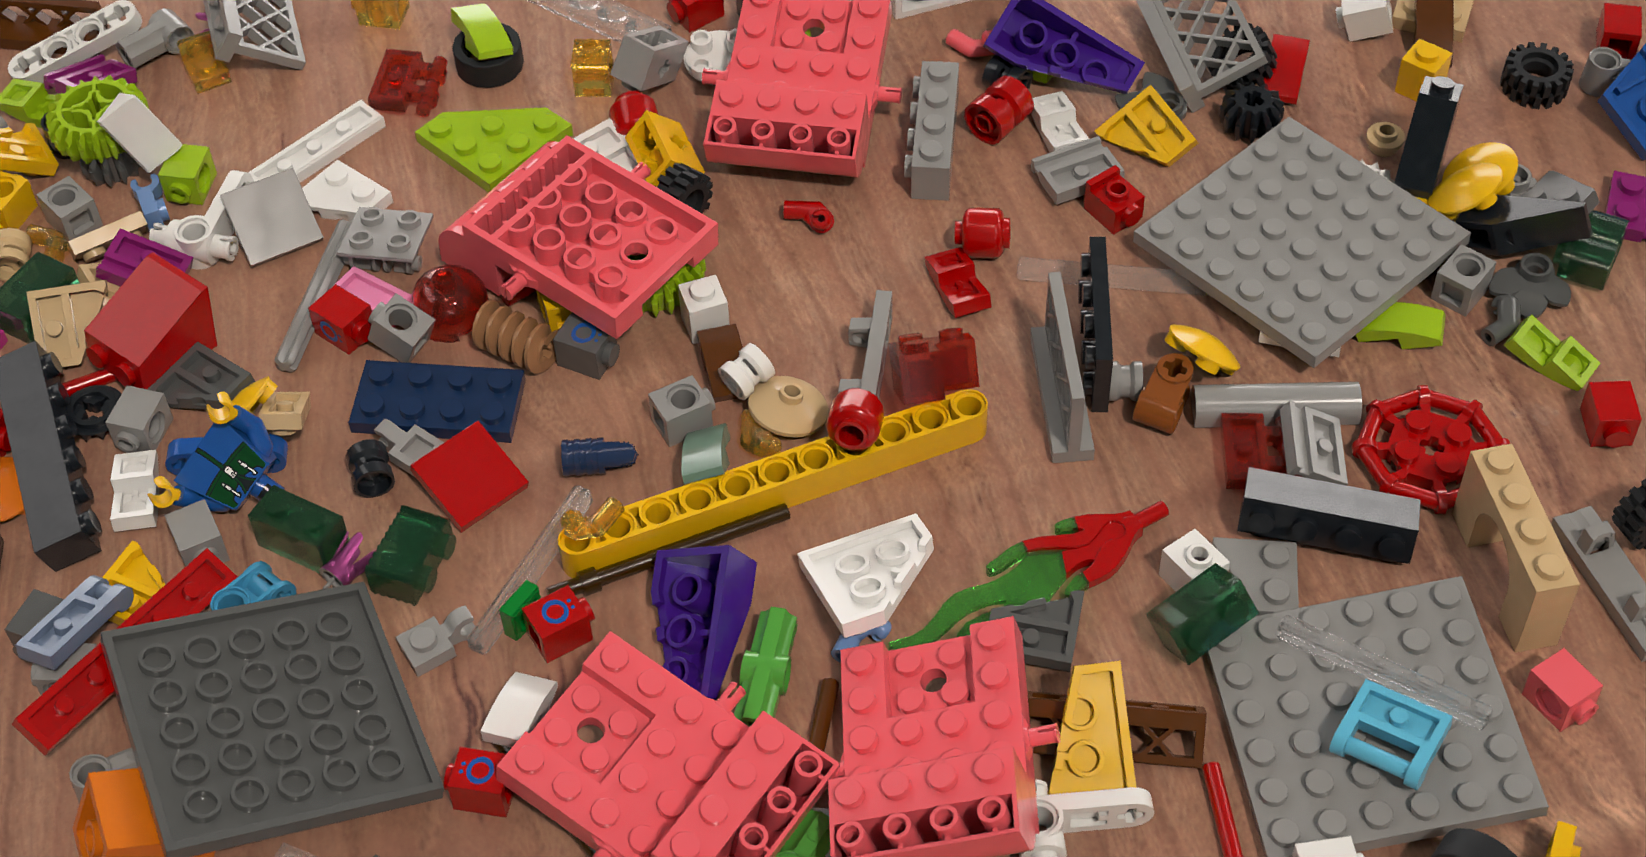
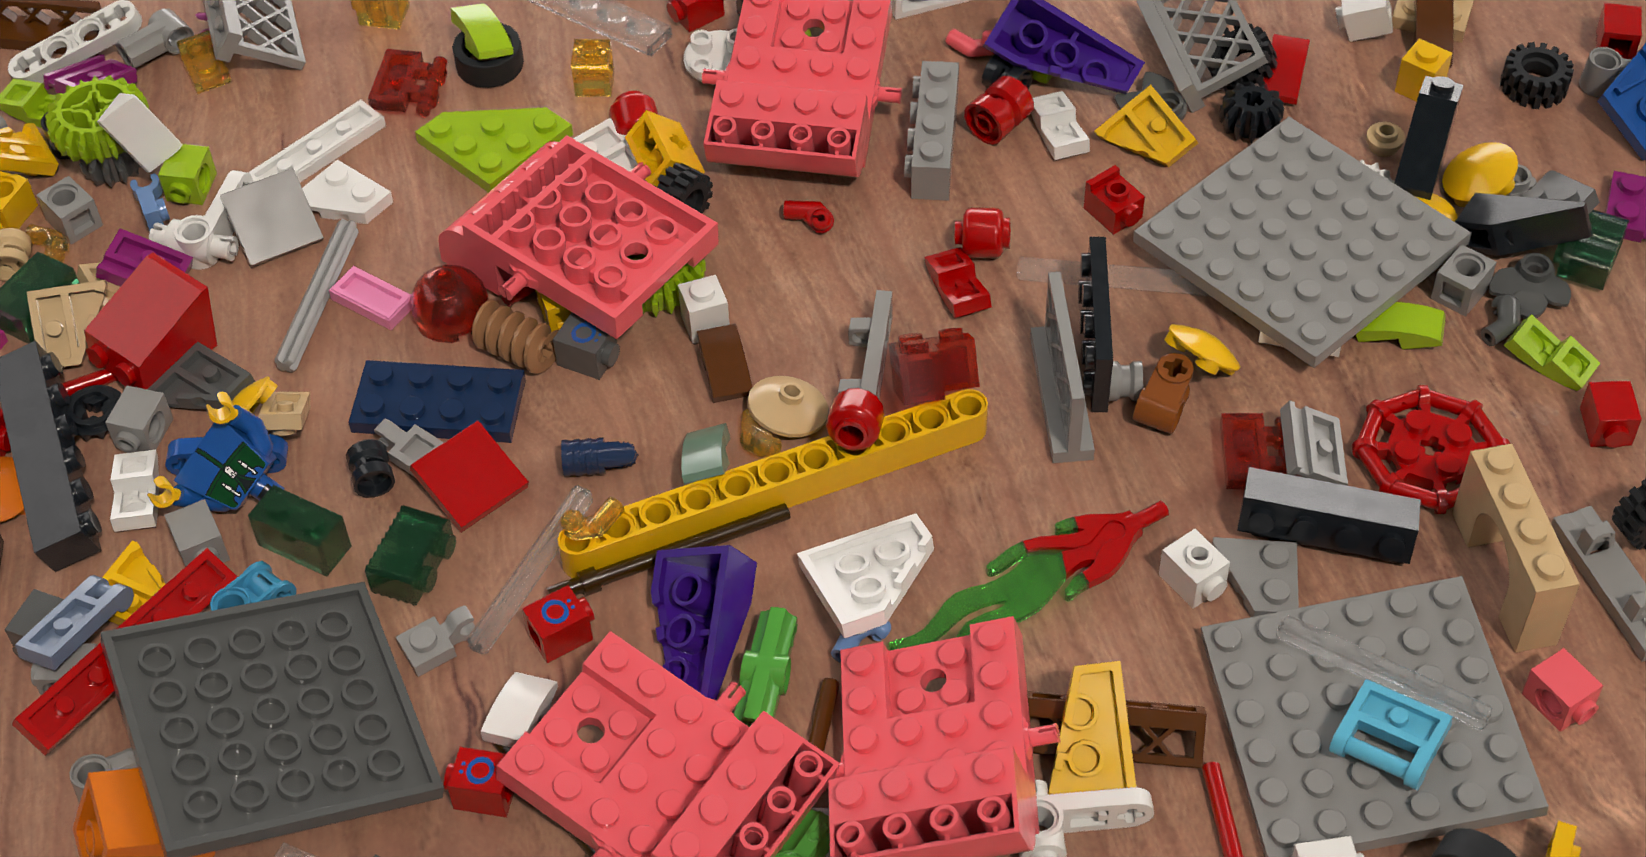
(94, 243): tan plate -> none
(340, 568): flat silver piece -> none
(341, 319): red brick -> none
(385, 237): light grey hinge -> none
(400, 343): light grey brick -> none
(511, 611): green tile -> none
(649, 58): light grey brick -> none
(681, 409): light grey brick -> none
(746, 371): white wheel -> none
(1047, 629): dark grey wing -> none
(1067, 169): light grey plate -> none
(1202, 613): clear green brick -> none
(1333, 398): light grey brick -> none
(1467, 189): yellow dish -> none

